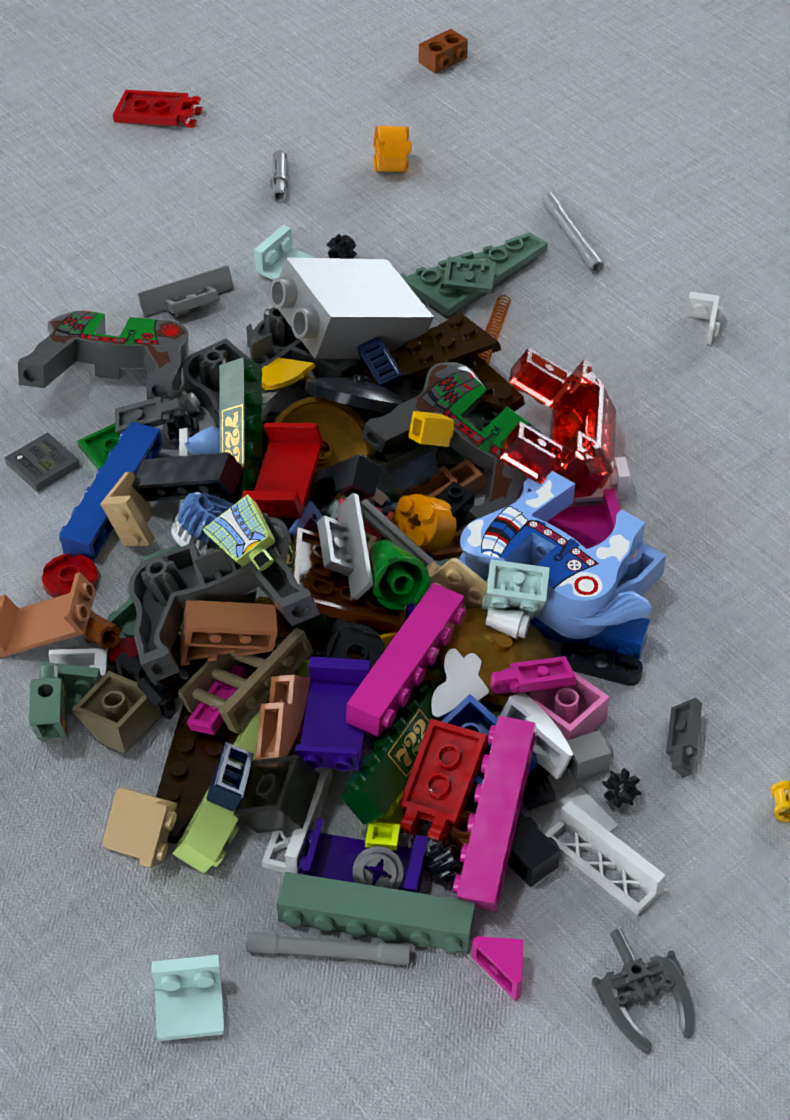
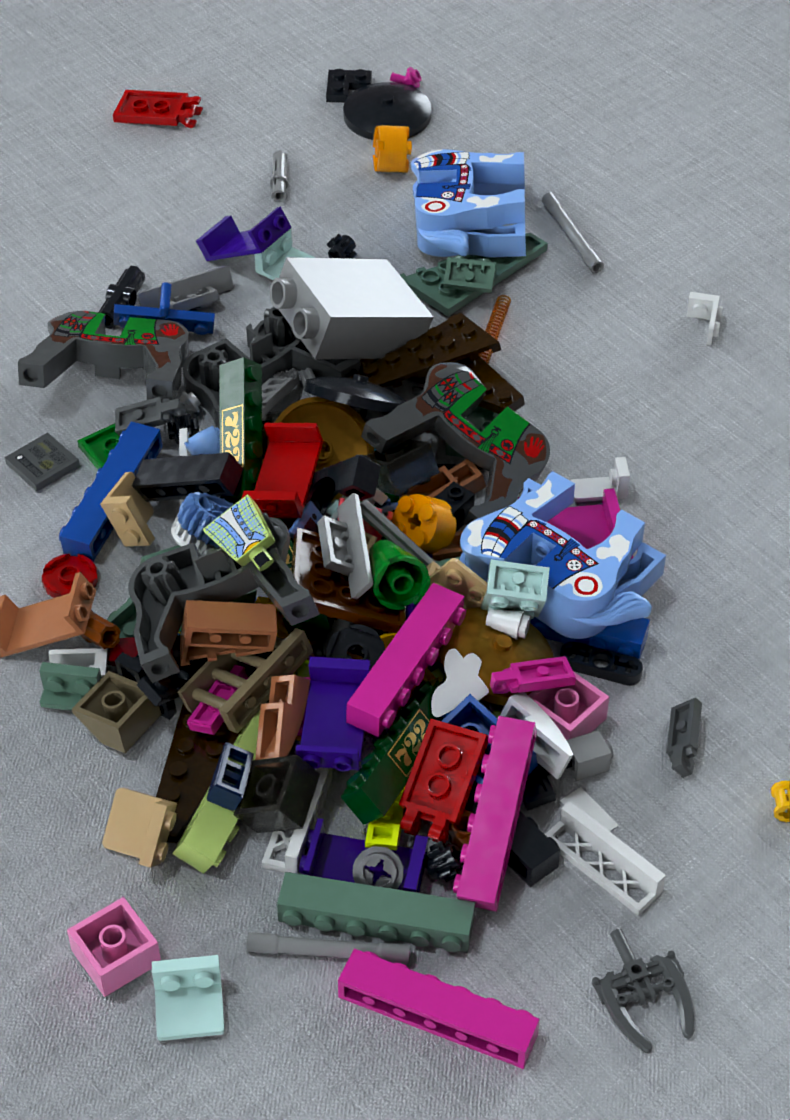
(48, 704): sand green torso -> none
(114, 946): none -> bright pink brick
(122, 293): none -> black piece
(193, 321): none -> blue plate
(227, 241): none -> dark purple panel
(284, 373): yellow piece -> none
(342, 81): none -> black plate
(379, 361): dark blue slope -> none
(386, 105): none -> black dish
(411, 78): none -> dark pink plate
(431, 428): yellow brick -> none
(438, 1007): none -> dark pink brick
(443, 50): dark orange brick -> none
(467, 200): none -> light blue animal
(501, 960): dark pink slope -> none
(580, 429): clear red wedge -> none
(629, 792): black gear -> none

